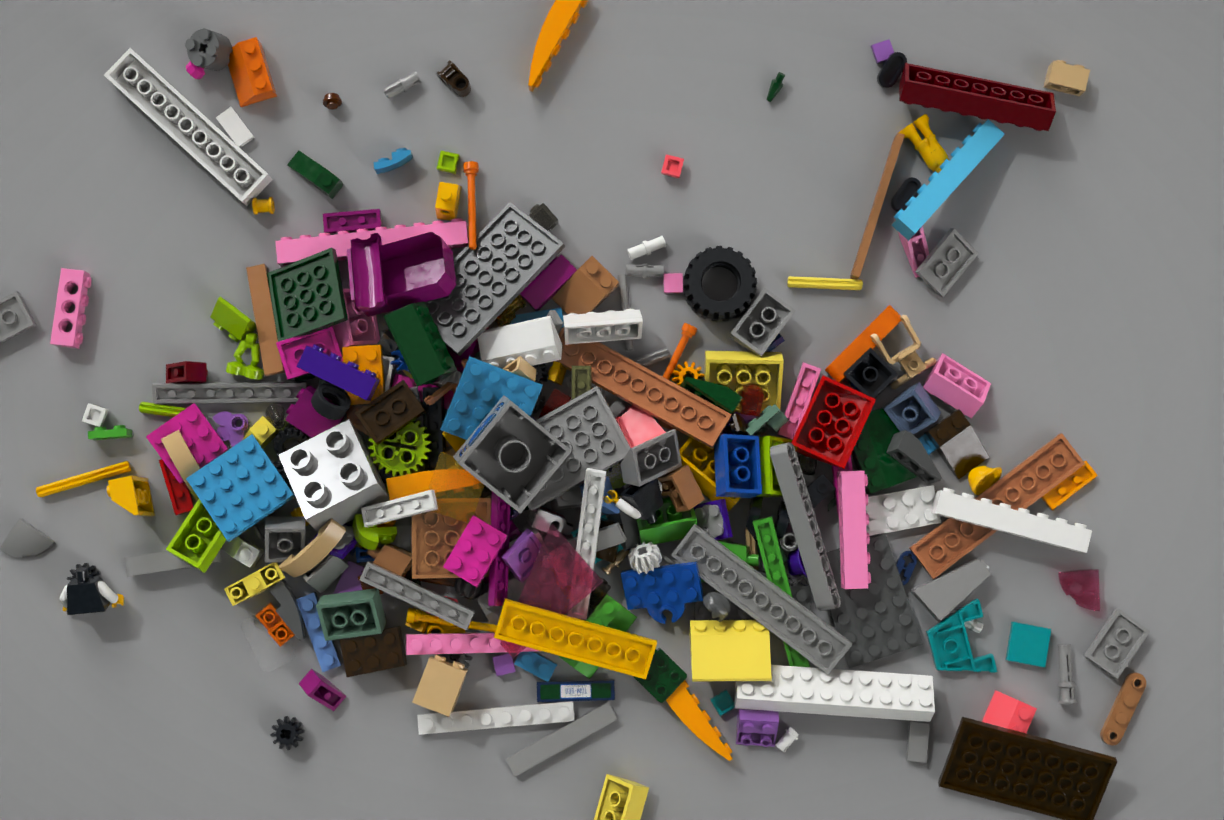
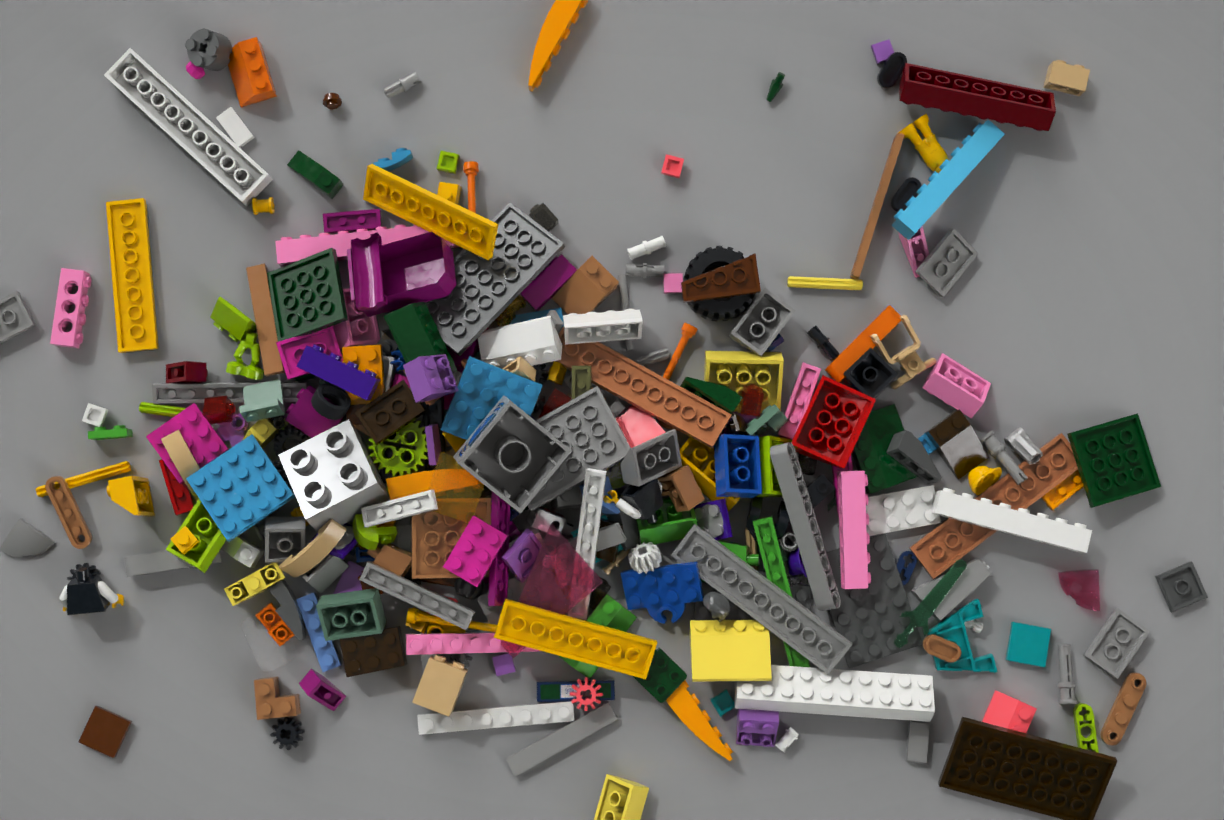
(68, 512): none -> medium nougat plate
(105, 731): none -> reddish brown tile
(132, 275): none -> yellow plate
(184, 540): none -> yellow plate
(218, 409): none -> clear red brick
(262, 401): none -> sand green bracket
(270, 703): none -> medium nougat brick
(430, 211): none -> yellow plate
(430, 377): none -> medium lavender slope
(433, 443): none -> medium lavender tile
(453, 77): dark brown piece -> none
(536, 664): dark azure plate -> none
(588, 700): none -> coral gear
(694, 372): light orange gear -> none
(730, 280): none -> reddish brown wing
(823, 342): none -> black axle
(912, 409): sand blue slope -> none
(922, 613): none -> clear green sword
(941, 648): none -> medium nougat tile
(998, 450): none -> light grey pin
(1020, 442): none -> light grey piece
(1089, 716): none -> lime beam
(1114, 460): none -> dark green plate
(1181, 586): none -> dark grey tile

